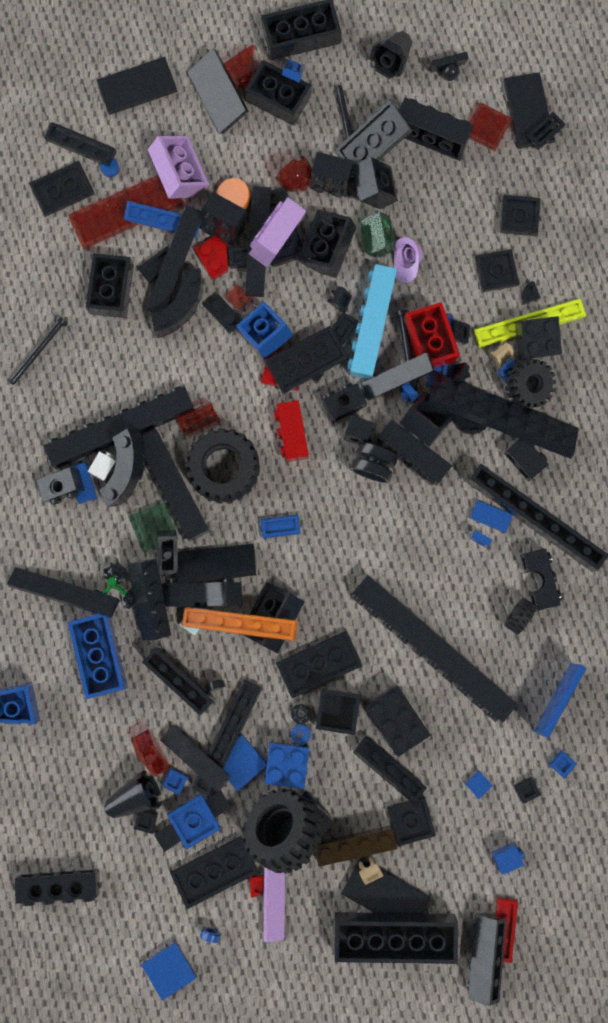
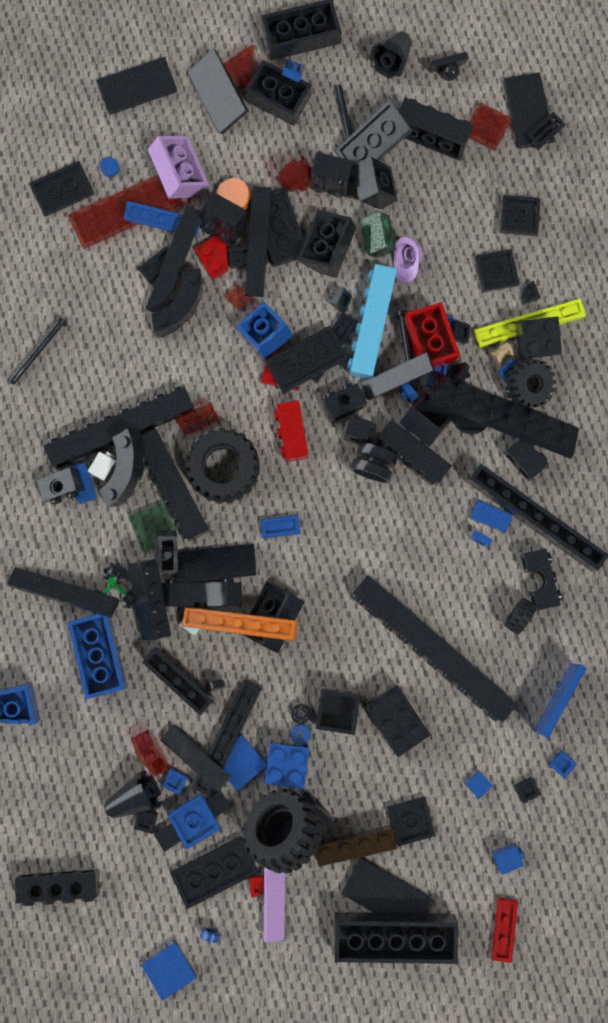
(80, 144): black tile -> none
(109, 285): black brick -> none
(223, 313): black plate -> none
(276, 231): lavender brick -> none
(319, 664): black tile -> none
(370, 873): tan tile -> none
(389, 770): black plate -> none
(486, 958): brick -> none

